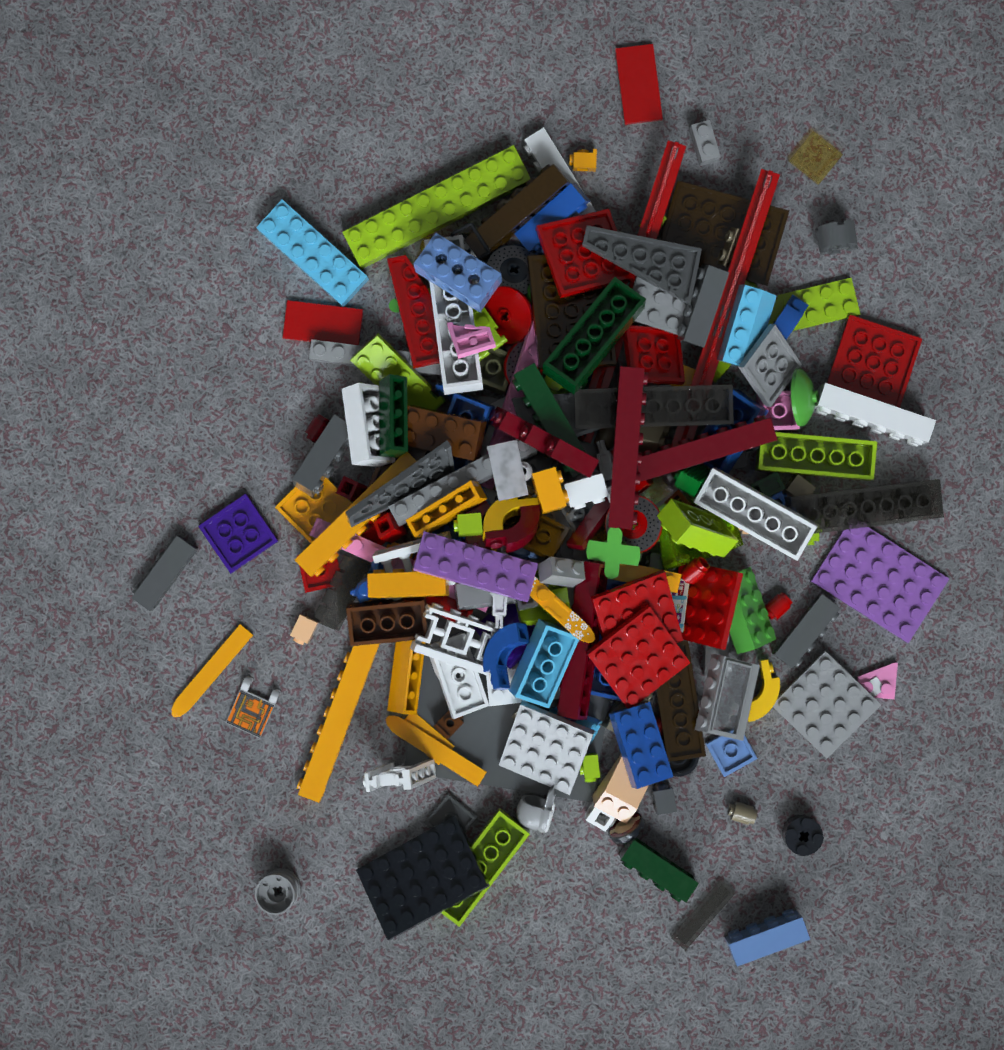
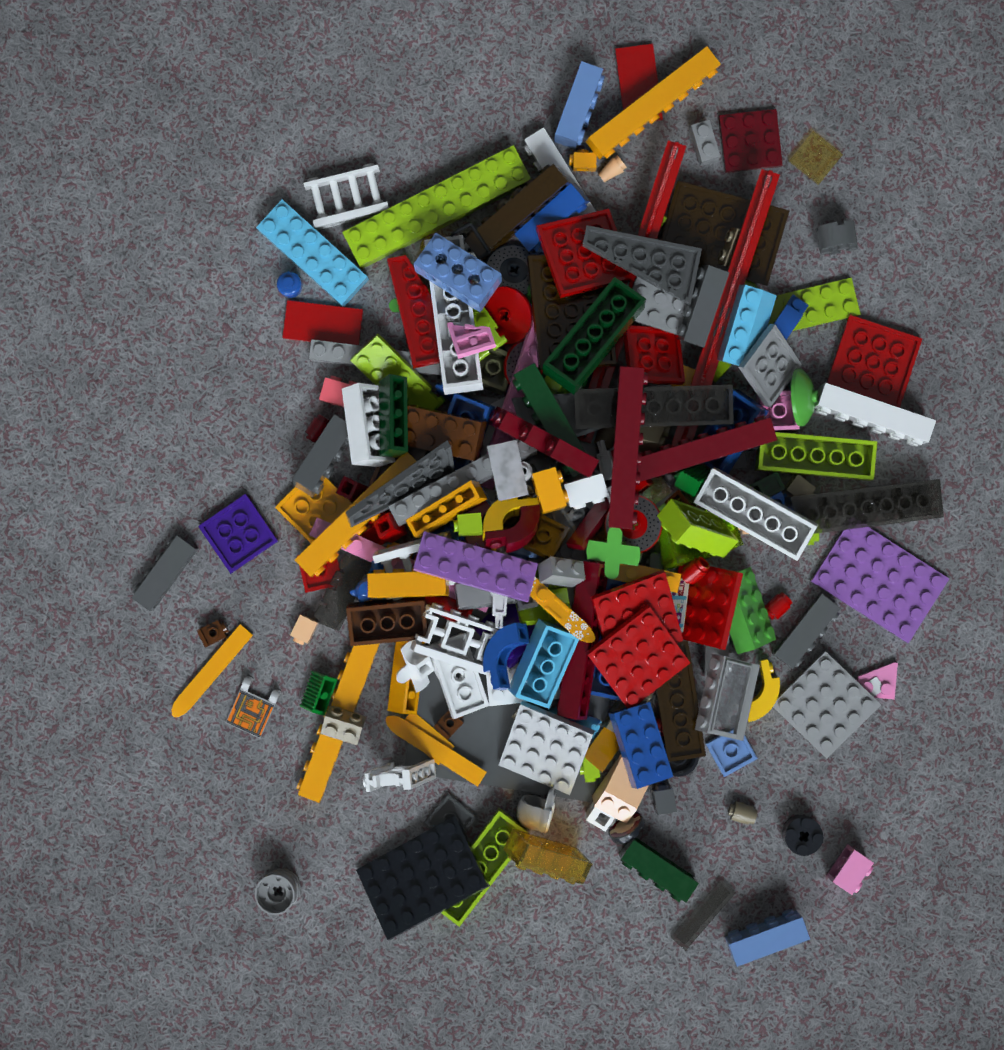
(205, 636): none -> reddish brown brick
(289, 284): none -> blue head
(318, 693): none -> green brick
(332, 390): none -> coral brick
(341, 216): none -> white fence
(343, 725): none -> dark tan bracket
(417, 668): none -> white piece
(547, 857): none -> clear yellow brick
(578, 105): none -> medium blue brick
(602, 749): none -> light orange sticker
(612, 168): none -> light nougat cone
(652, 103): none -> light orange brick
(750, 140): none -> dark red plate
(850, 870): none -> bright pink brick

